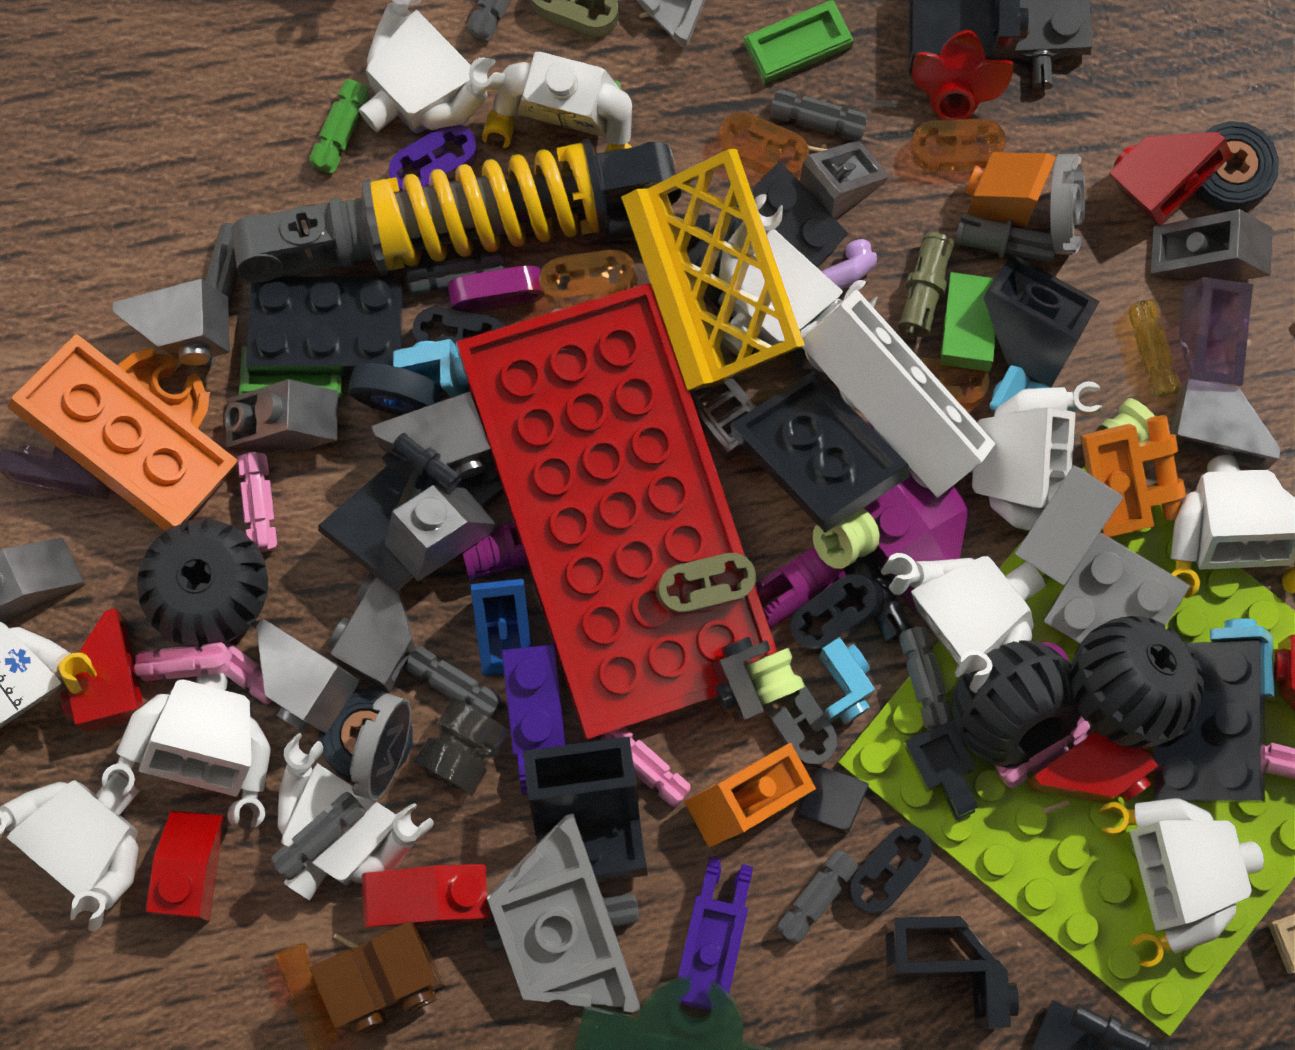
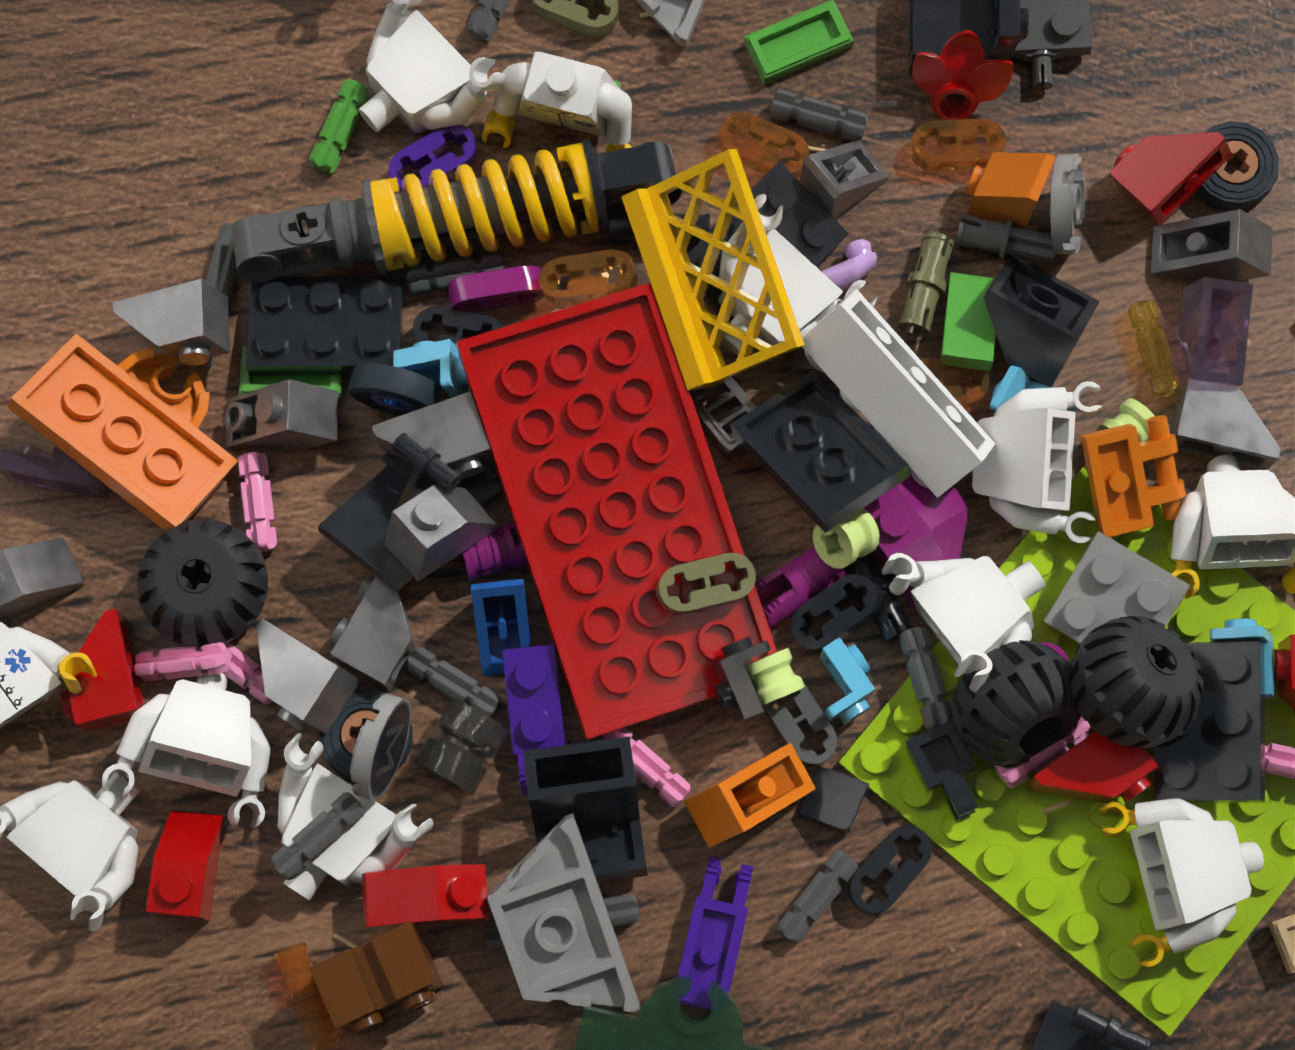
(992, 994): black piece -> none
(1069, 524): light grey hinge -> none

